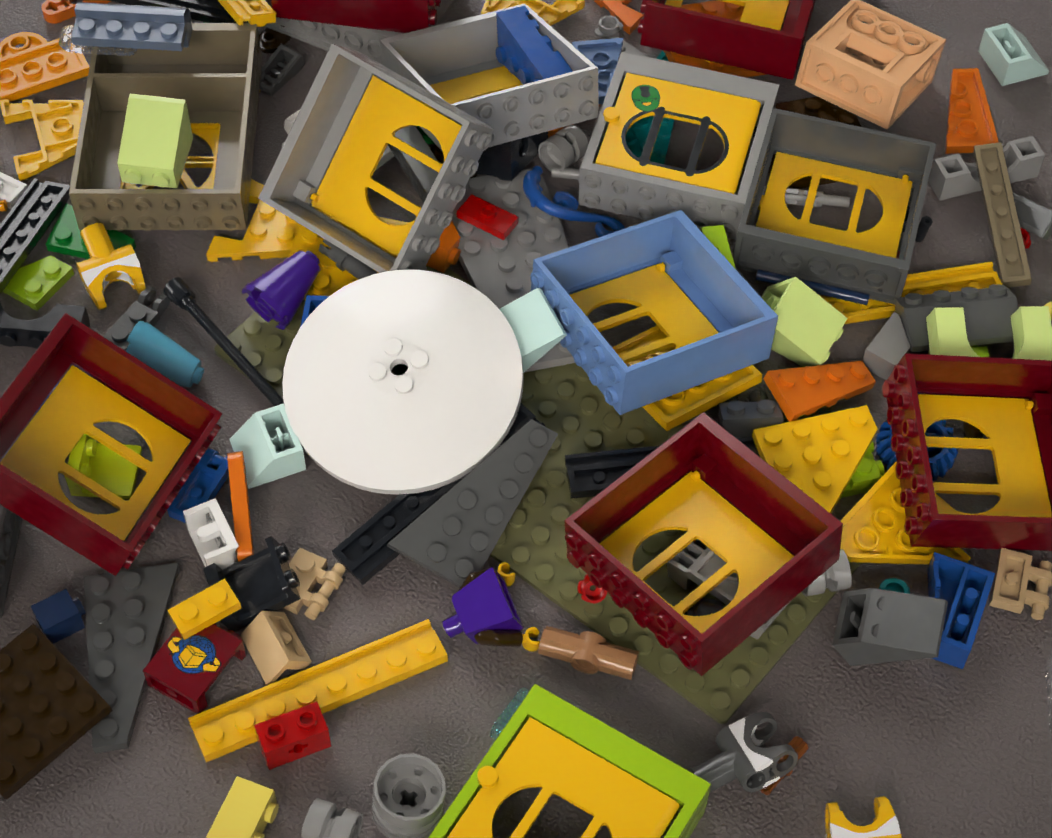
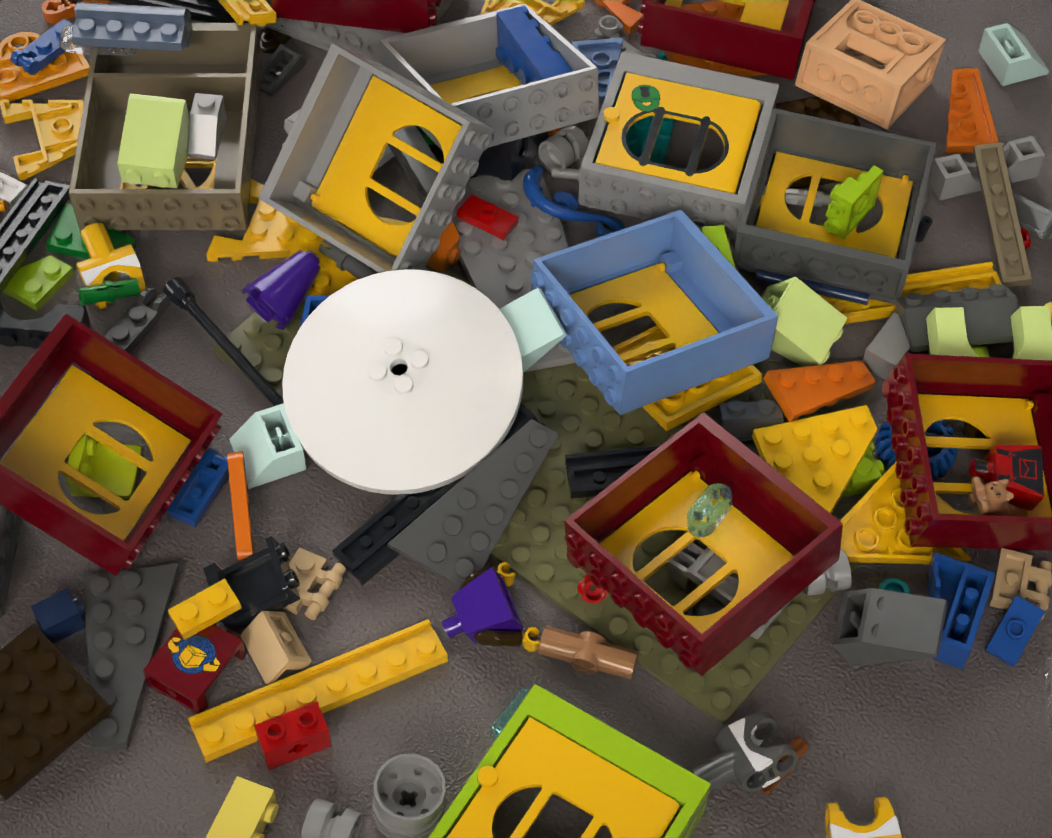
(40, 51): none -> blue plate
(108, 291): none -> green pin
(164, 355): medium azure cone -> none
(206, 126): none -> light grey slope
(211, 534): white window -> none
(704, 506): none -> clear light blue beam
(852, 202): none -> lime plate
(993, 499): none -> medium nougat animal
(1014, 631): none -> blue plate
(1019, 465): none -> torso

